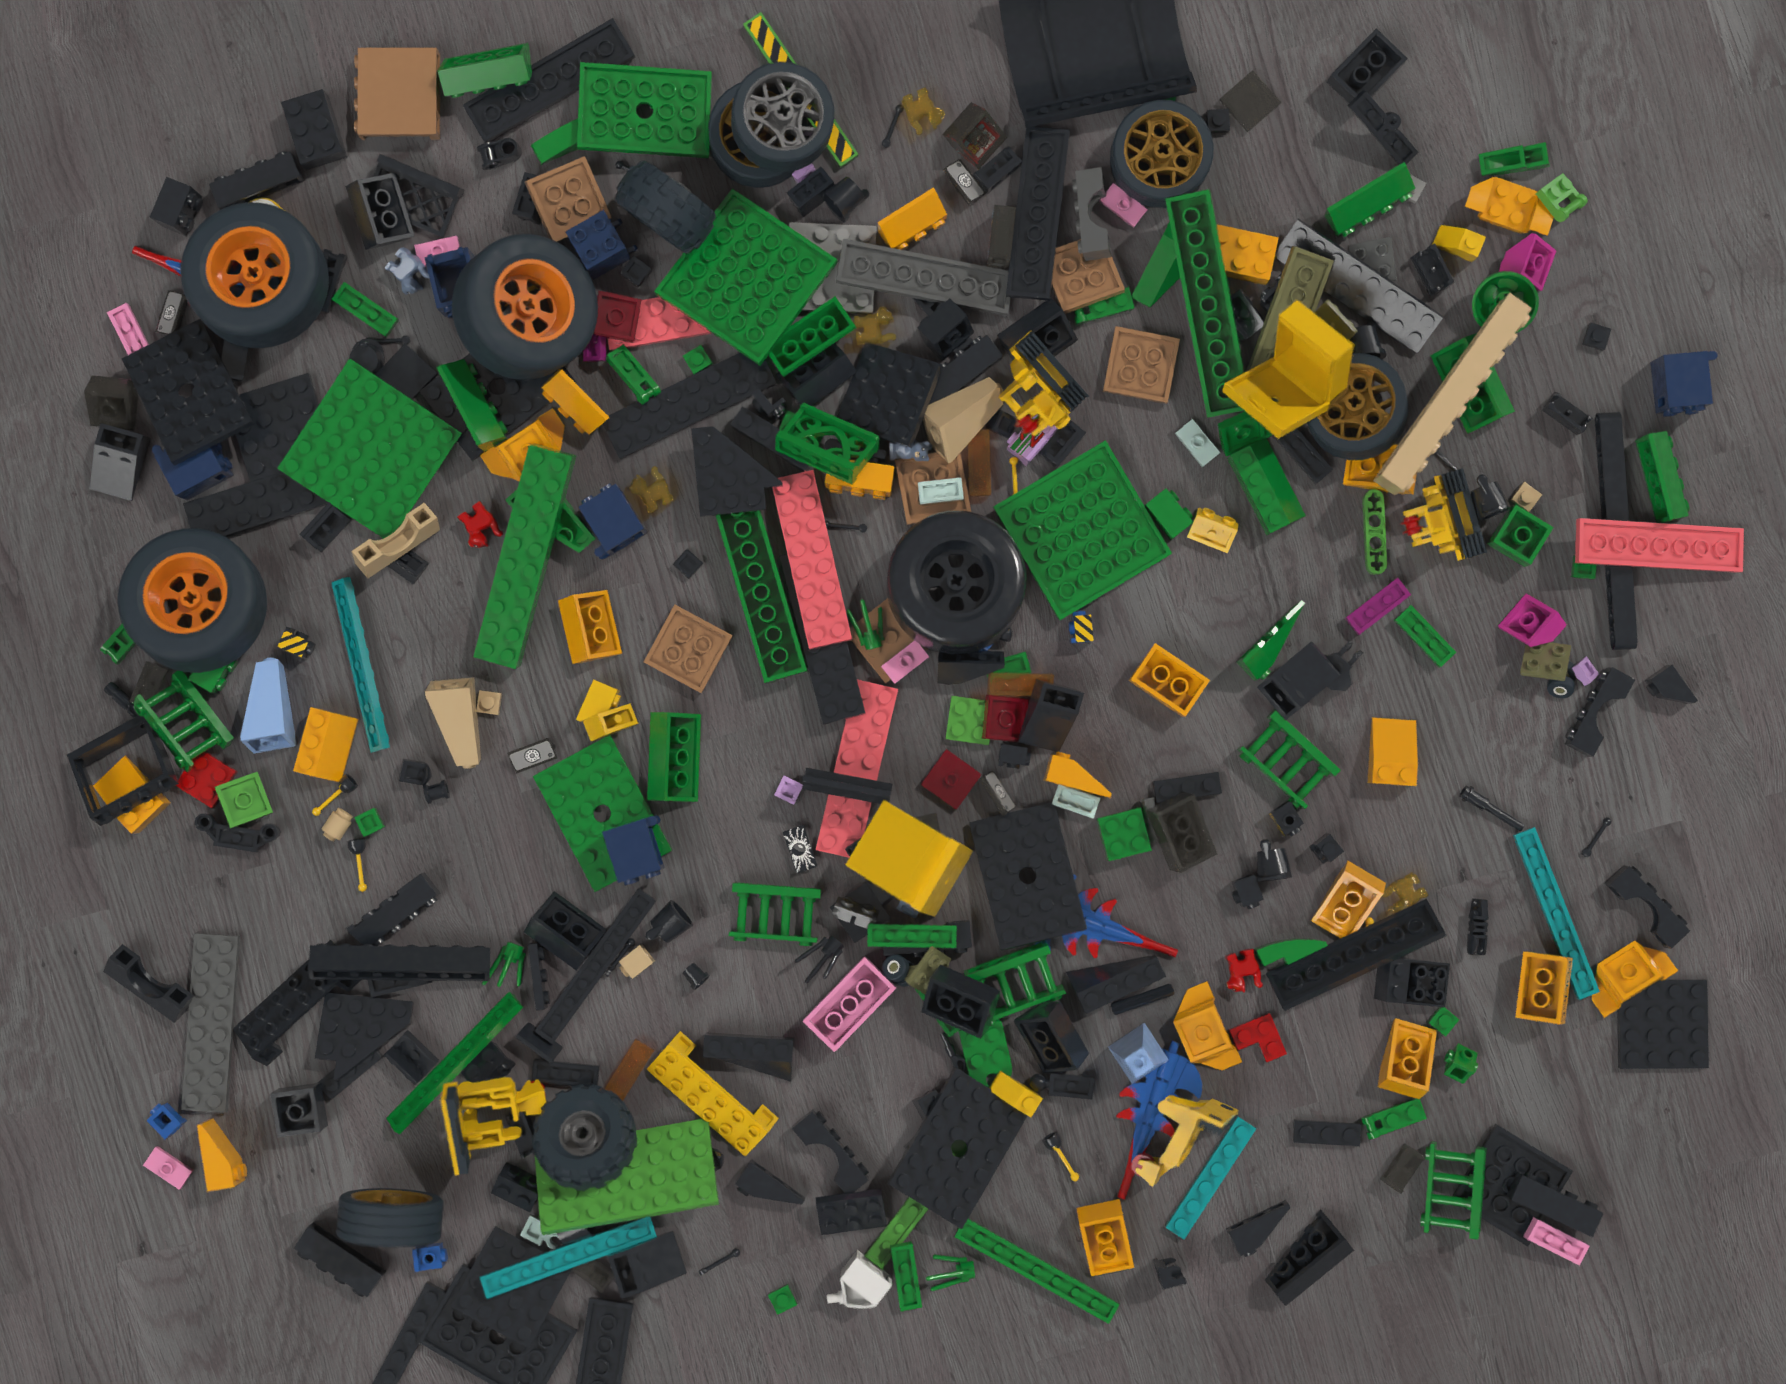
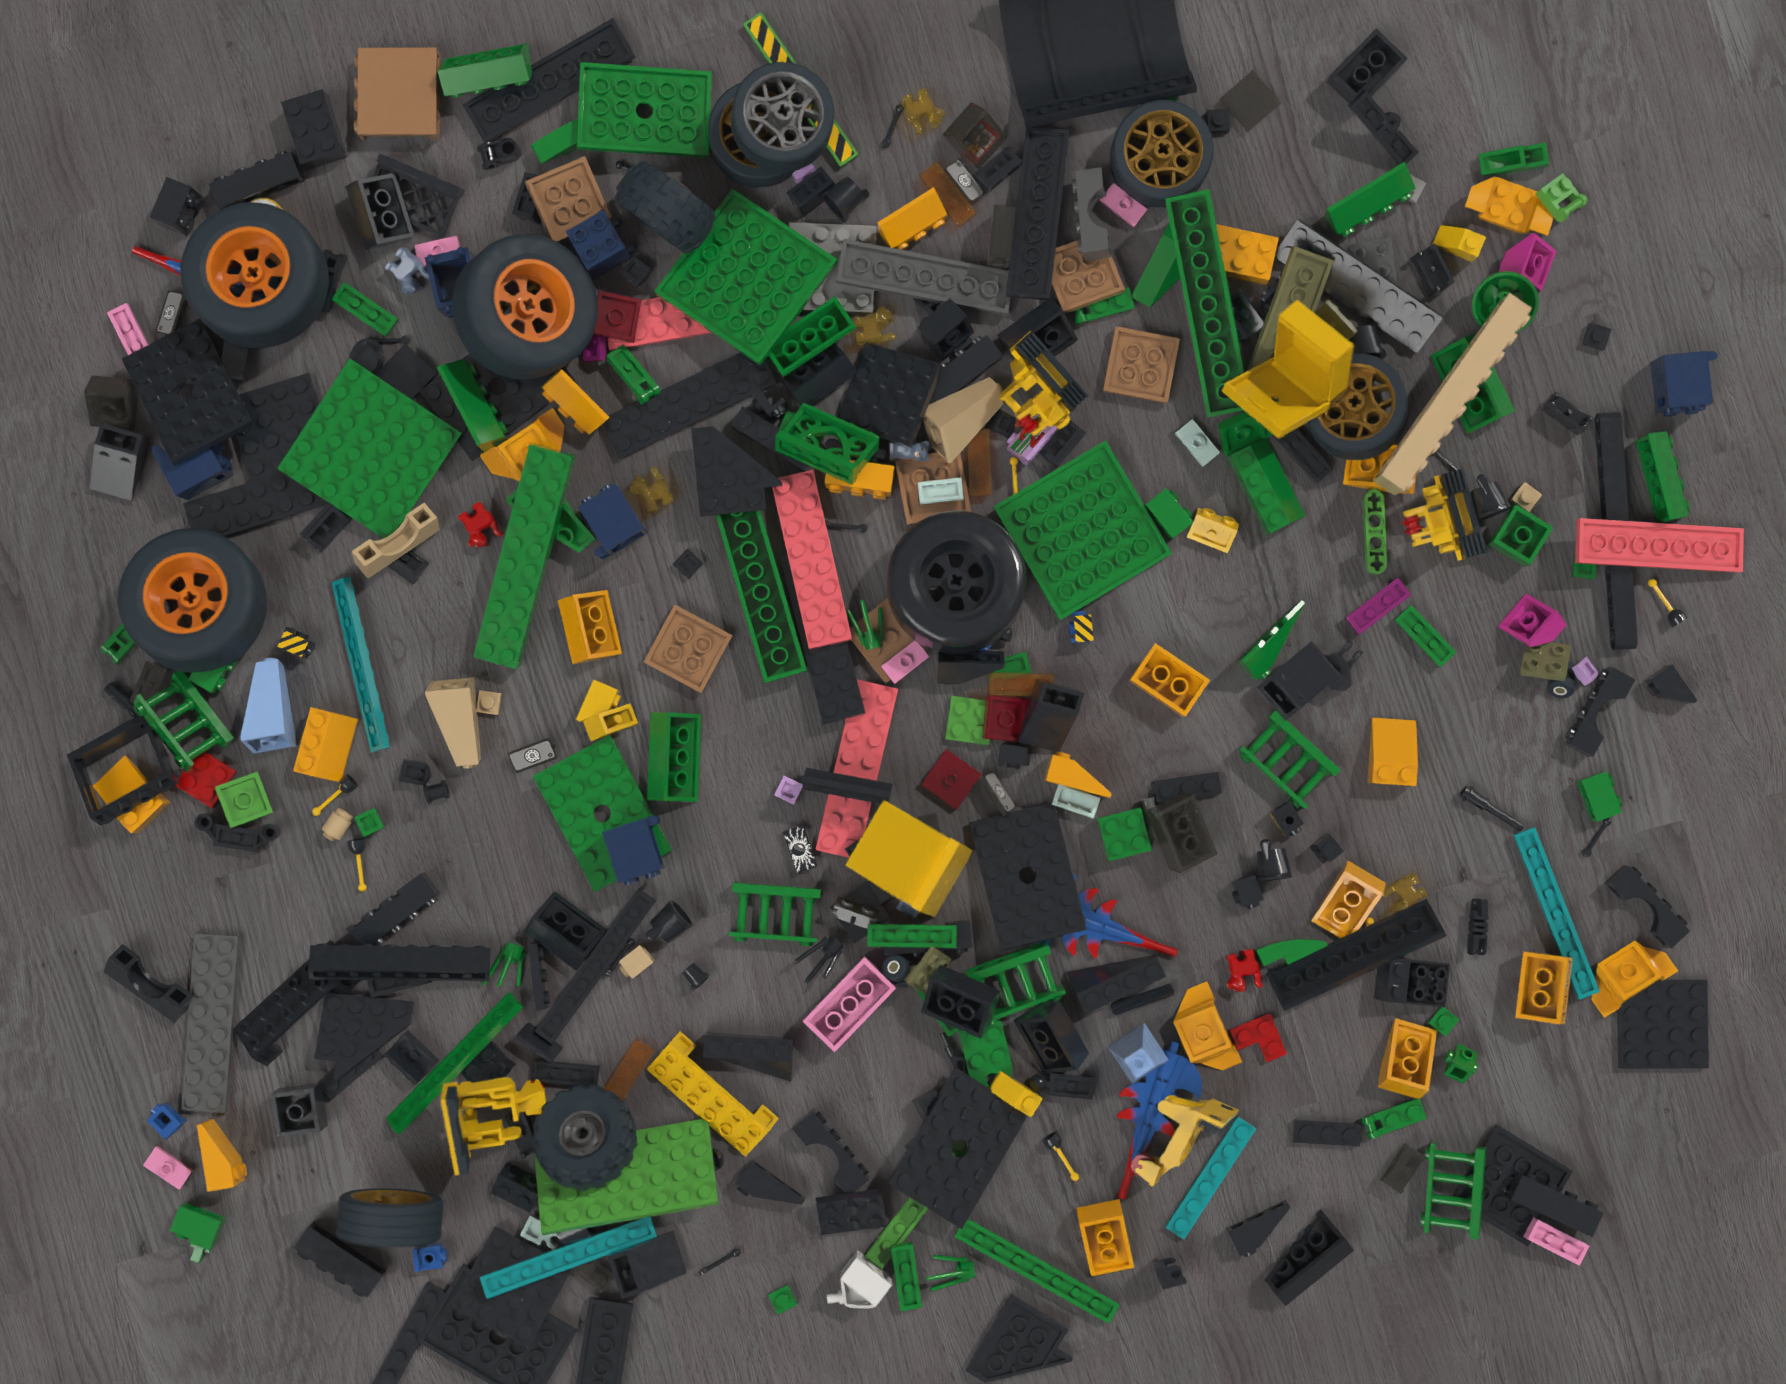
(198, 1225): none -> green hinge
(697, 359): green plate -> none
(949, 195): none -> clear orange plate
(1018, 1343): none -> black wing
(1599, 796): none -> green brick
(1675, 615): none -> hinge

